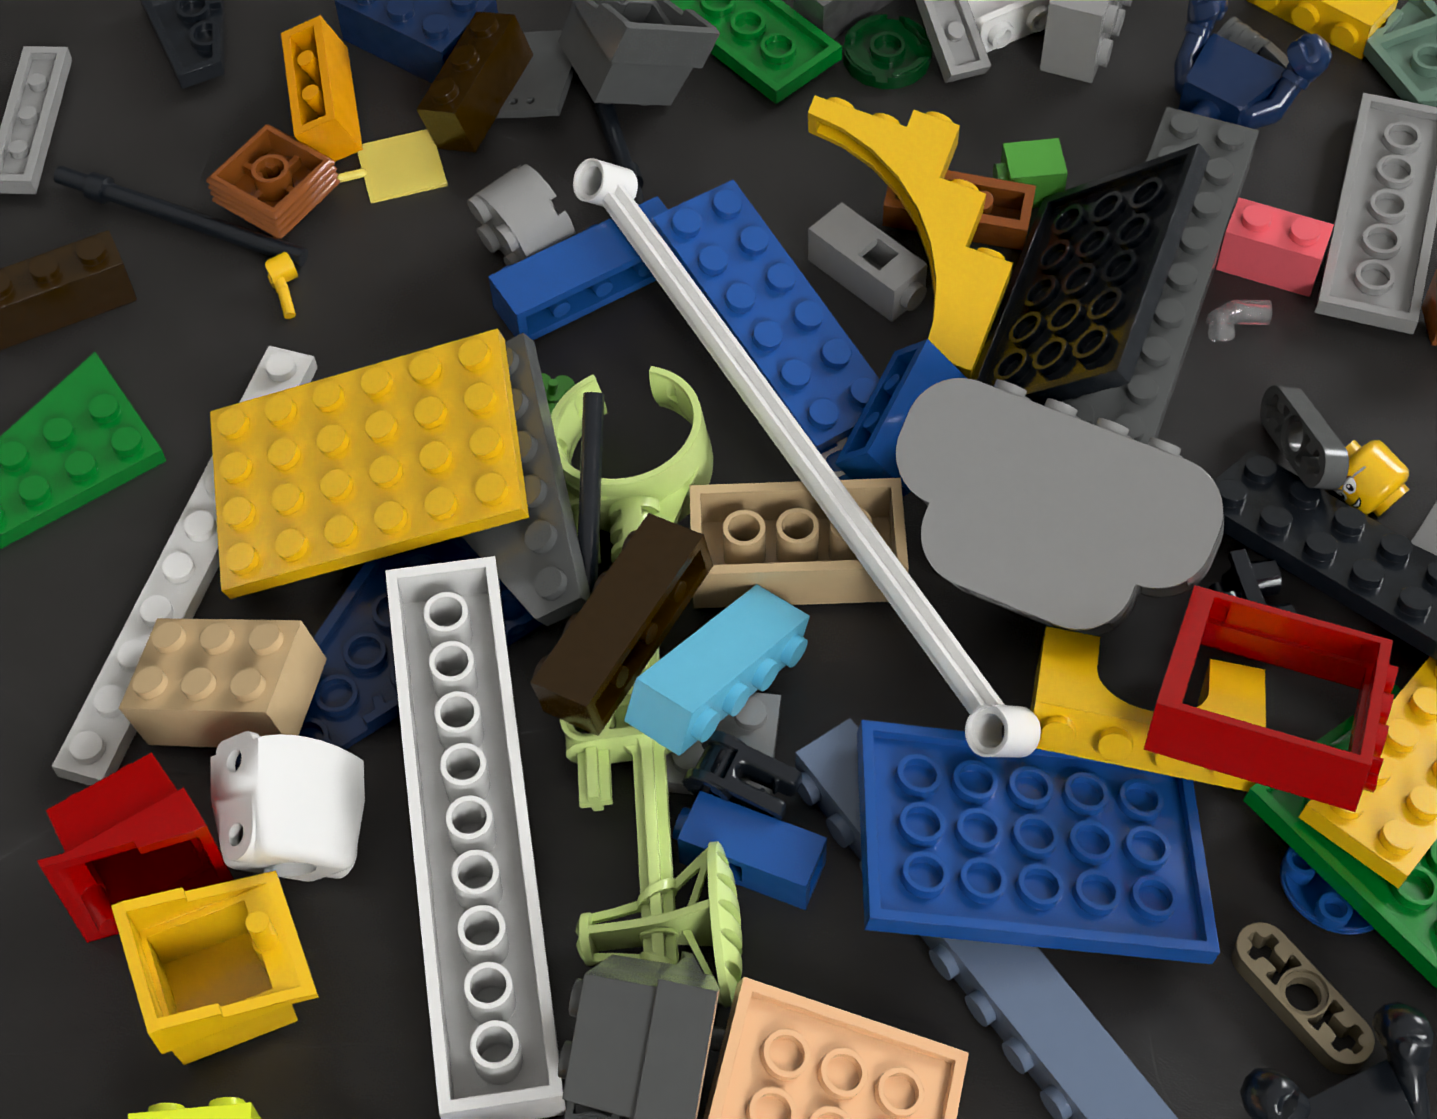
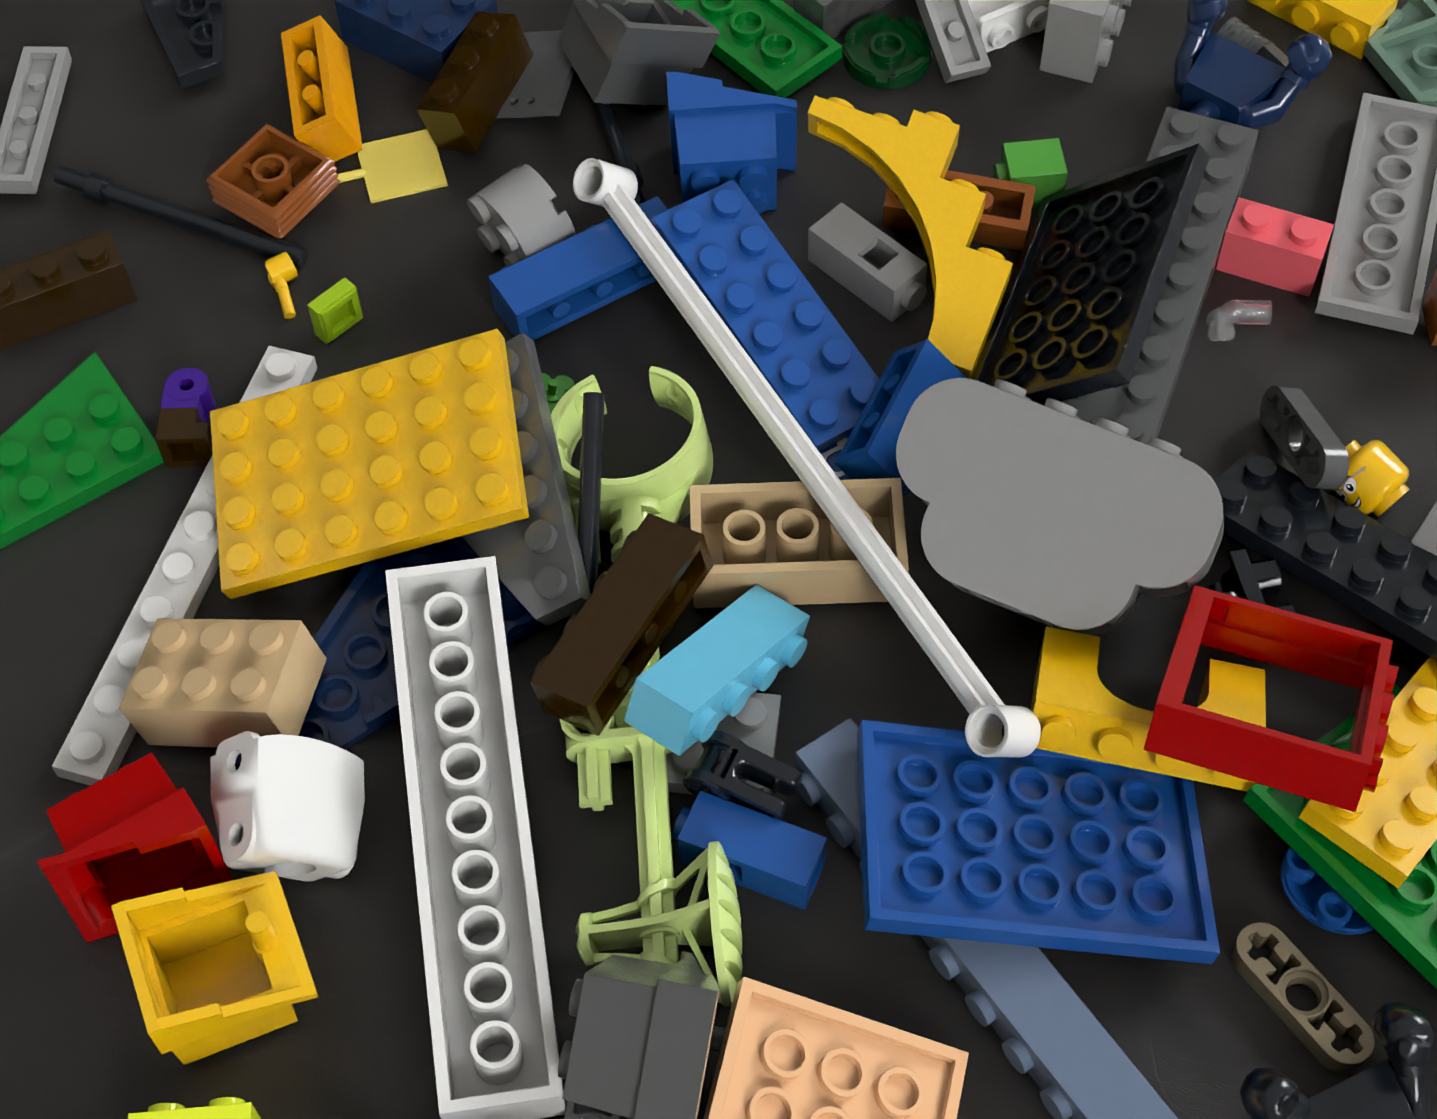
(184, 419): none -> leg
(335, 310): none -> lime tile
(729, 136): none -> blue piece

